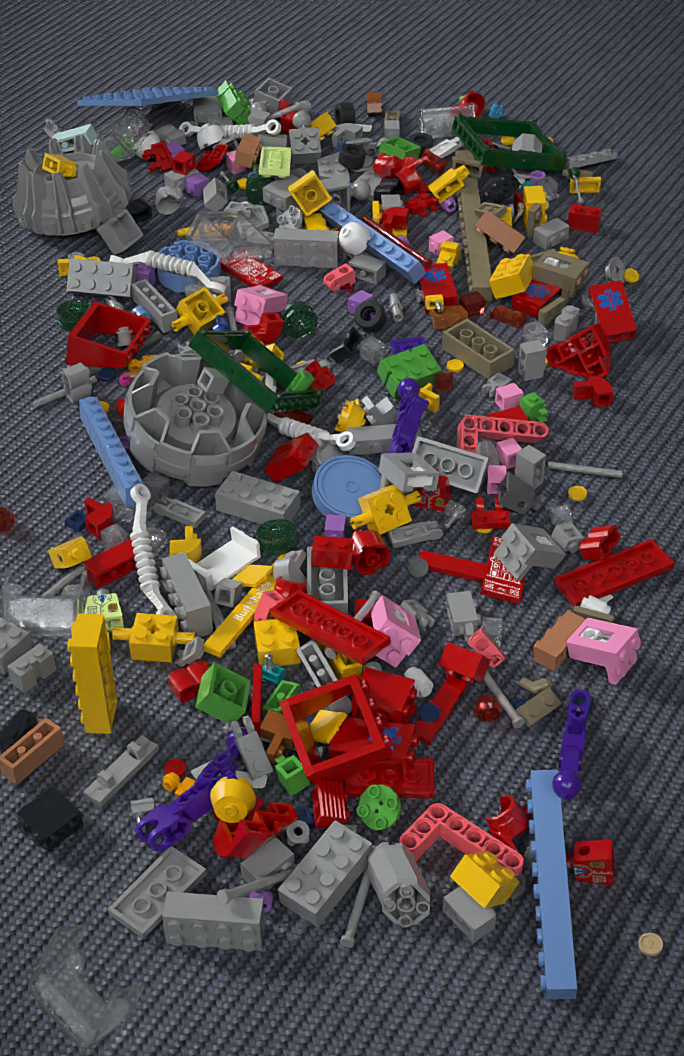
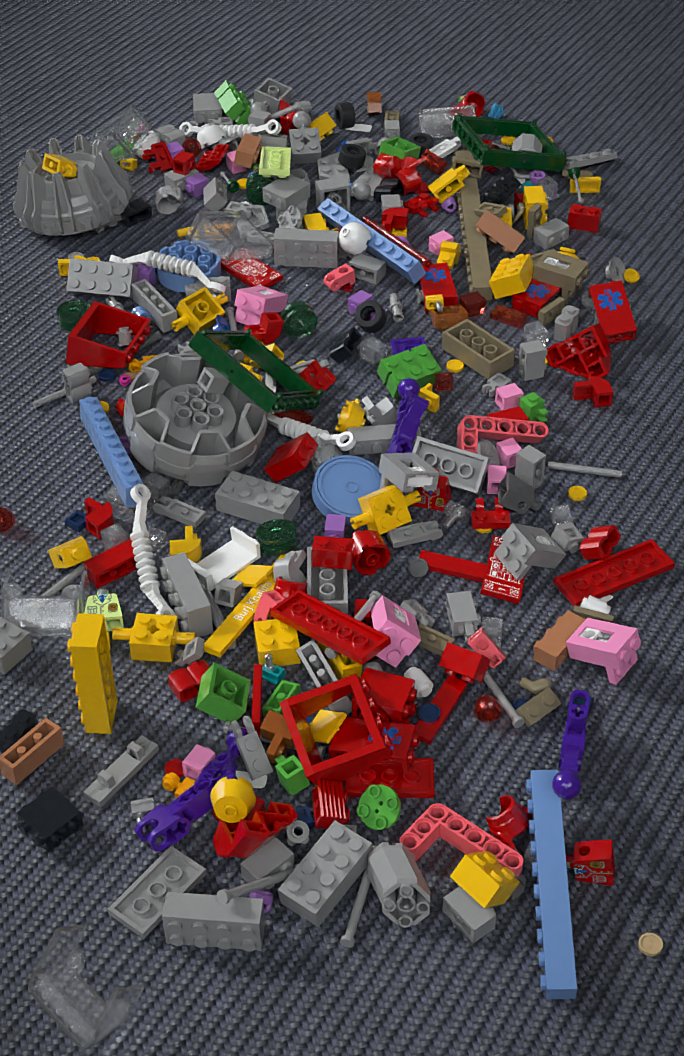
(30, 666): light grey brick -> none
(51, 128): light grey hinge -> none
(66, 138): light aqua brick -> none
(120, 231): light grey piece -> none
(129, 164): none -> yellow piece
(147, 96): medium blue plate -> none
(196, 150): none -> clear red cone
(197, 761): none -> bright pink brick
(301, 382): bright green brick -> none
(309, 193): yellow brick -> none
(346, 132): light grey brick -> none
(377, 211): yellow plate -> none
(433, 640): none -> dark tan plate

